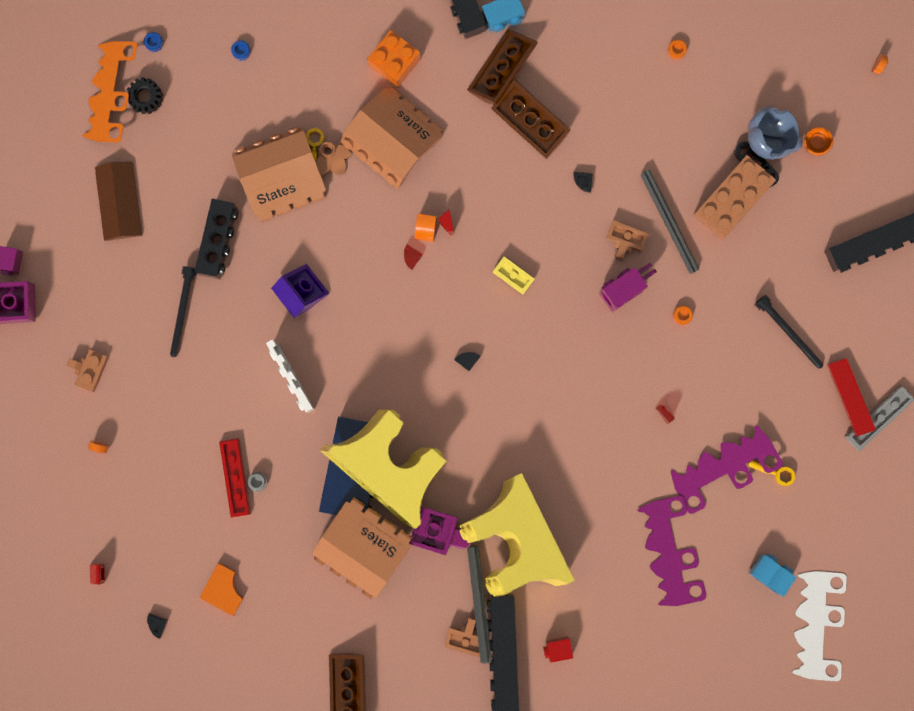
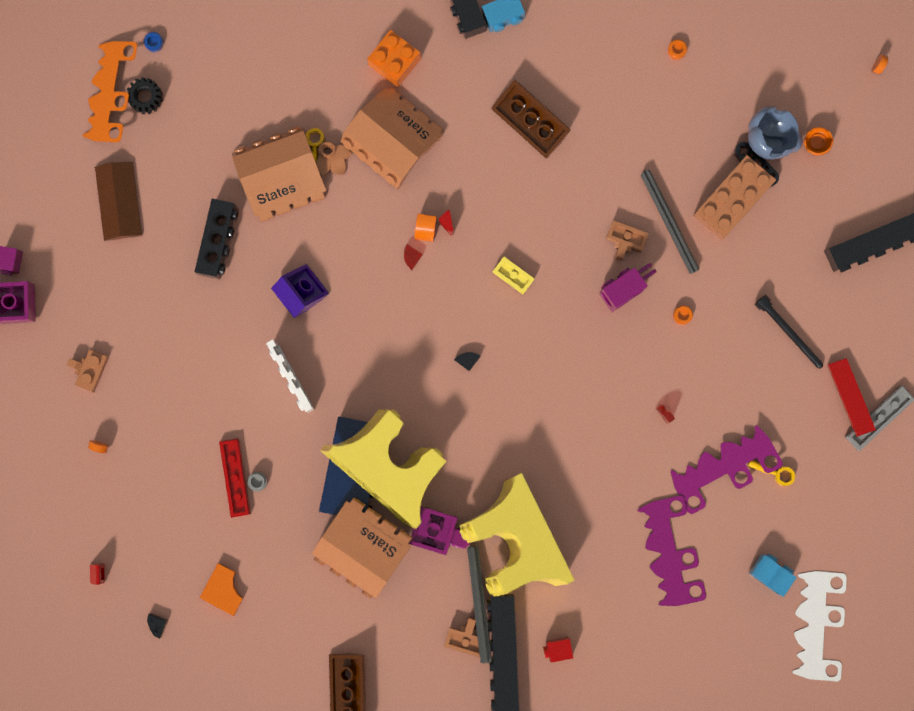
(188, 275): black piece -> none
(240, 50): blue tile -> none
(502, 66): reddish brown slope -> none
(583, 181): black tile -> none

